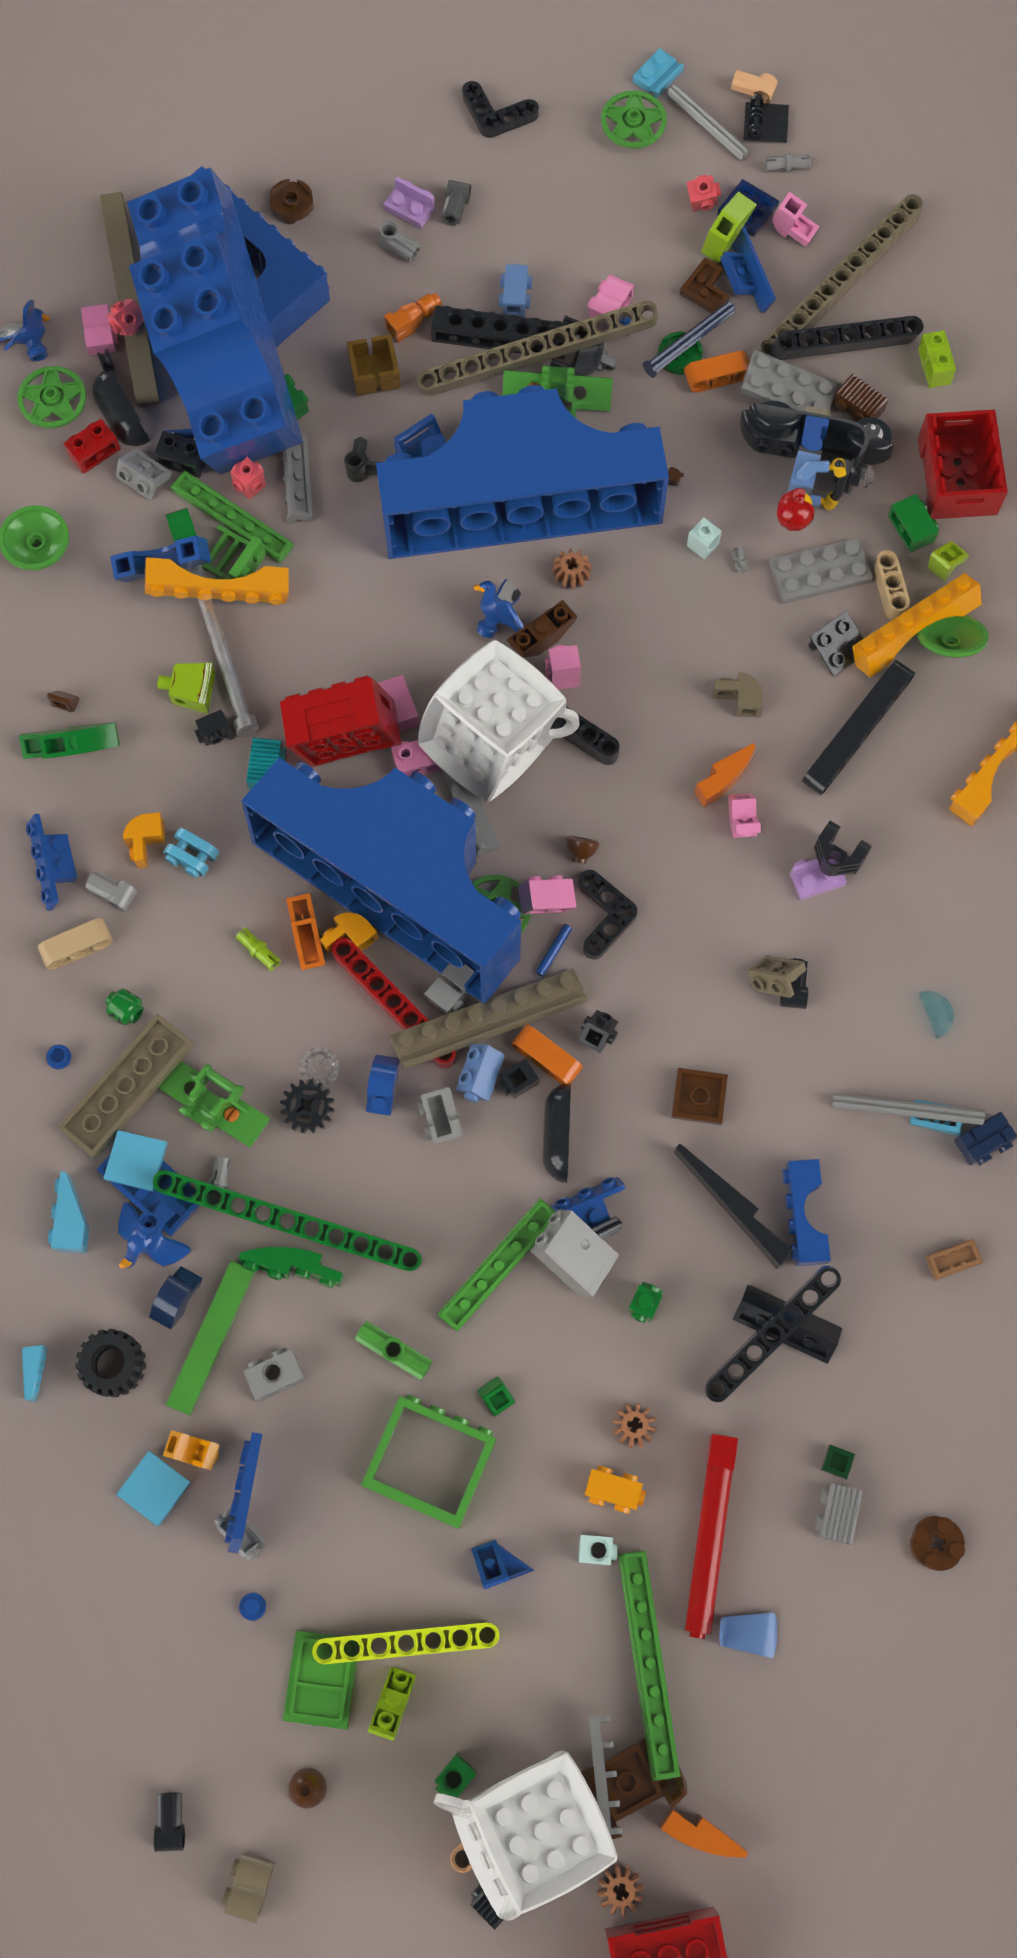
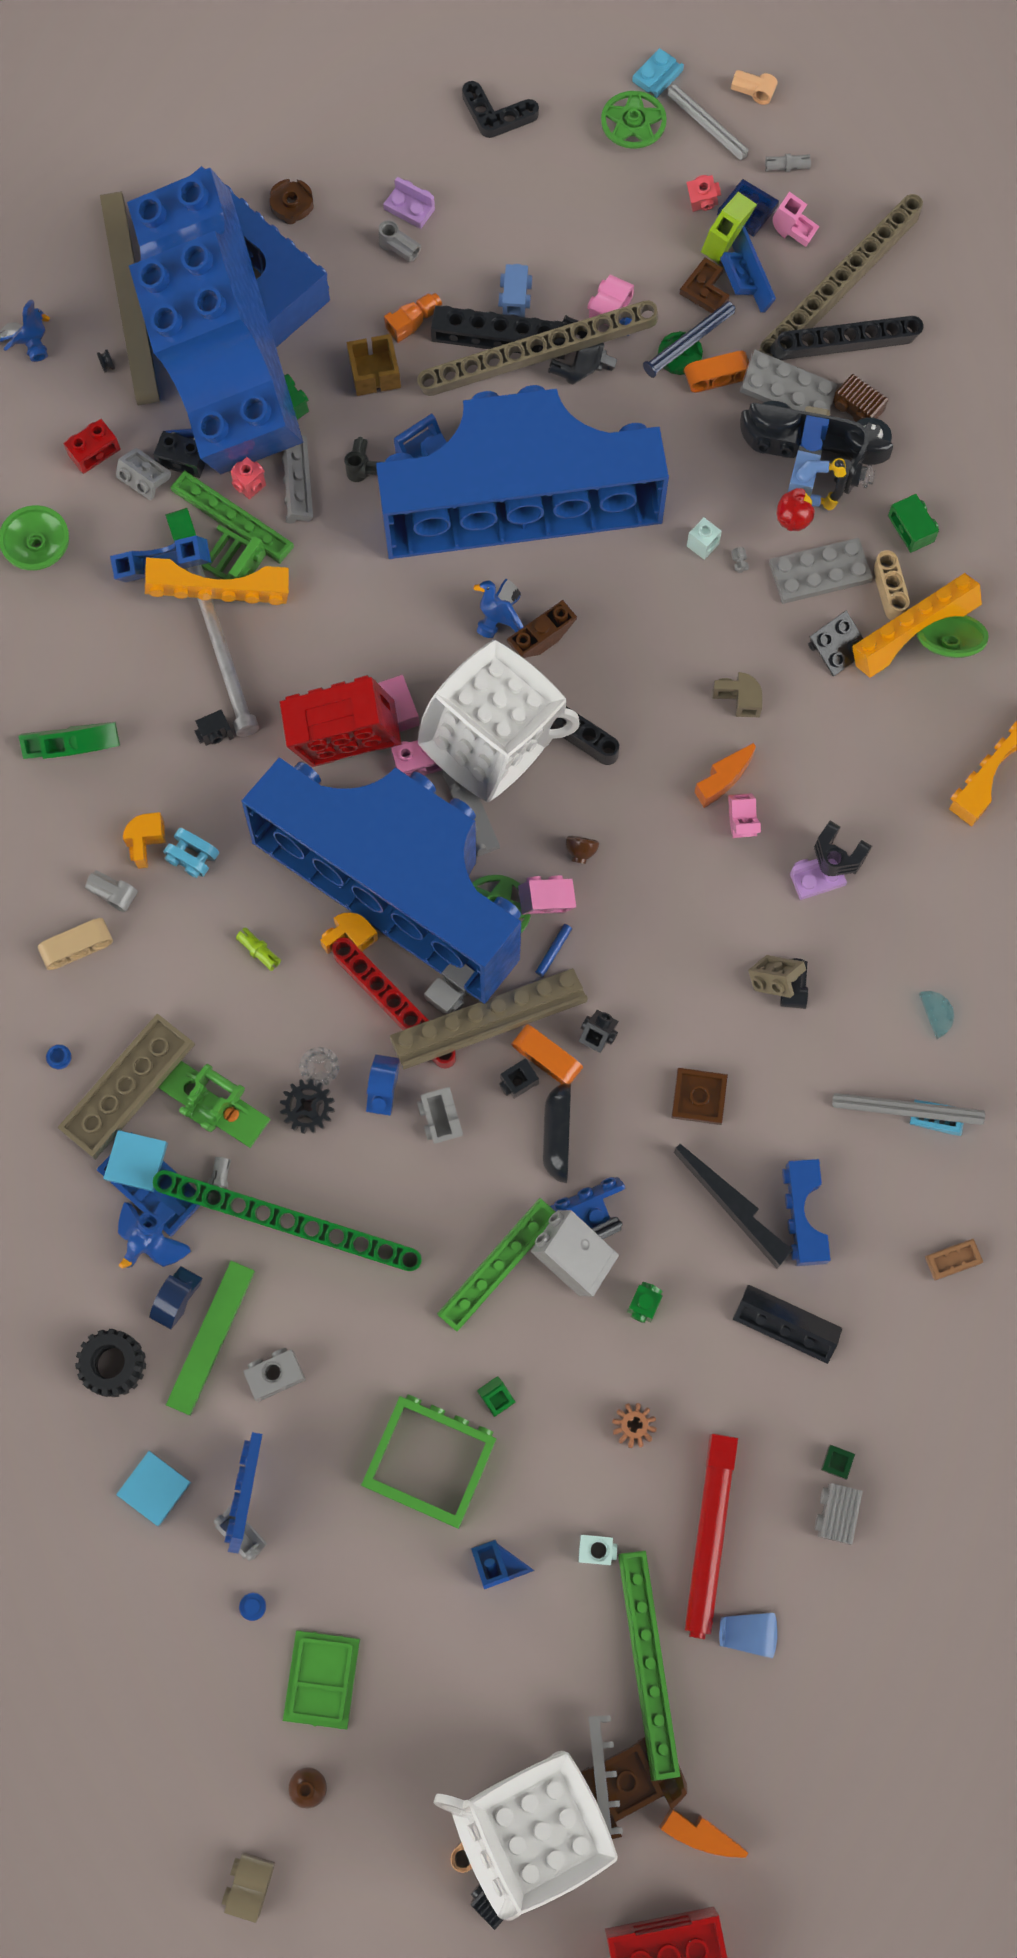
(33, 1366): medium azure slope -> none
(51, 397): bright green wheel -> none
(52, 860): blue bracket -> none
(63, 700): reddish brown slope -> none
(70, 1225): medium azure slope -> none
(97, 330): bright pink brick -> none
(118, 410): black brick -> none
(124, 1006): green head -> none
(125, 317): coral brick -> none
(169, 1831): black piece -> none
(190, 685): lime torso -> none
(191, 1450): light orange brick -> none
(262, 757): teal brick -> none
(280, 1262): green slope -> none
(305, 931): orange slope -> none
(379, 1341): bright green piece -> none
(392, 1704): lime slope -> none
(419, 1647): neon yellow beam -> none
(456, 197): dark grey piece -> none
(466, 1771): green brick -> none
(480, 1073): medium blue brick -> none
(563, 566): nougat gear -> none
(563, 666): bright pink brick -> none
(564, 380): bright green piece -> none
(613, 908): black beam -> none
(622, 1491): light orange brick -> none
(630, 1887): nougat gear -> none
(674, 476): reddish brown piece -> none
(765, 121): black hinge -> none
(769, 1346): black beam -> none
(858, 727): black beam -> none
(936, 359): lime brick -> none
(944, 1529): reddish brown plate -> none
(945, 559): lime slope -> none
(981, 468): red container -> none
(986, 1139): dark blue brick -> none

